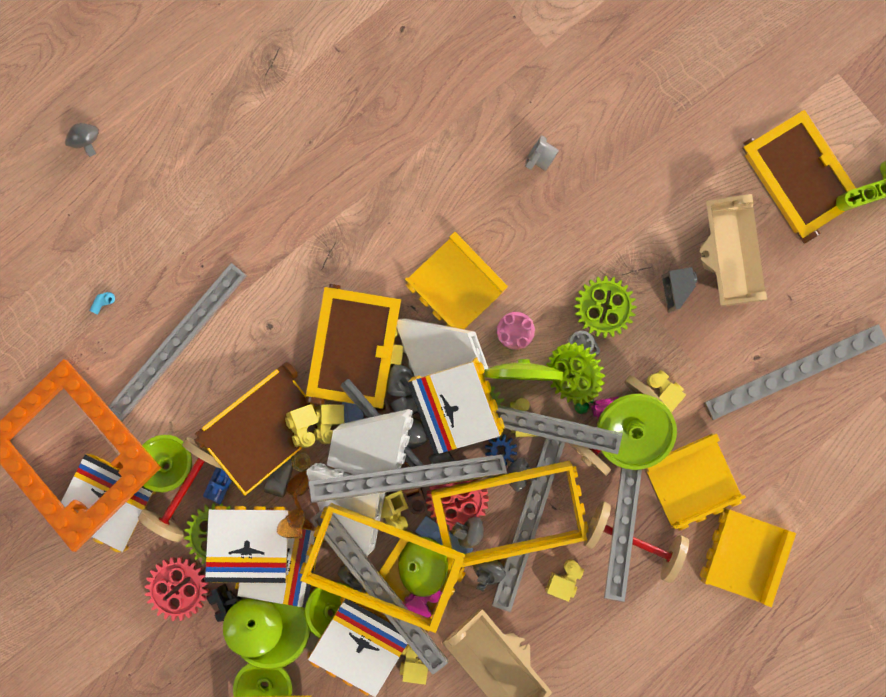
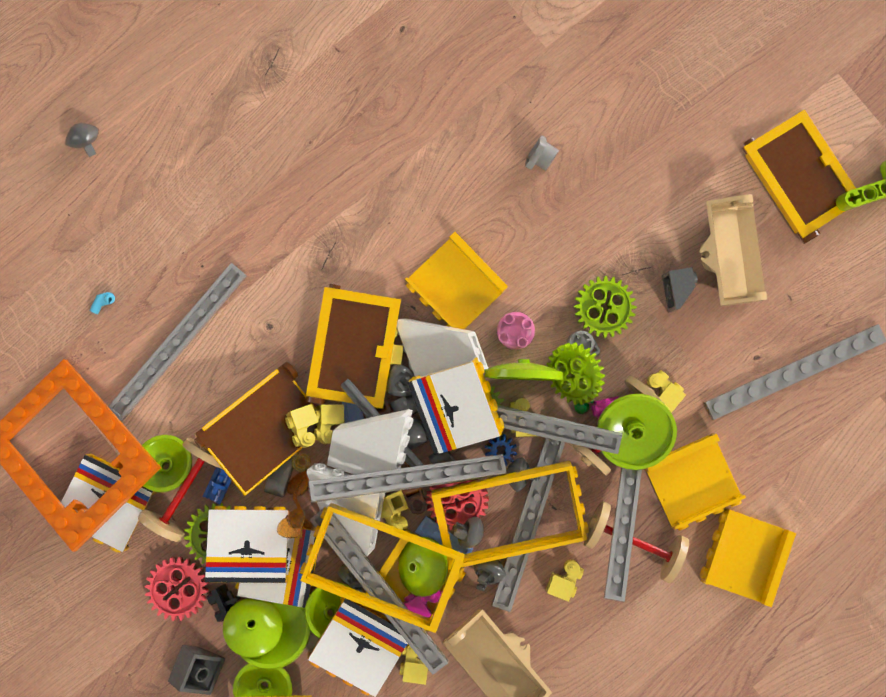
(196, 670): none -> dark grey slope

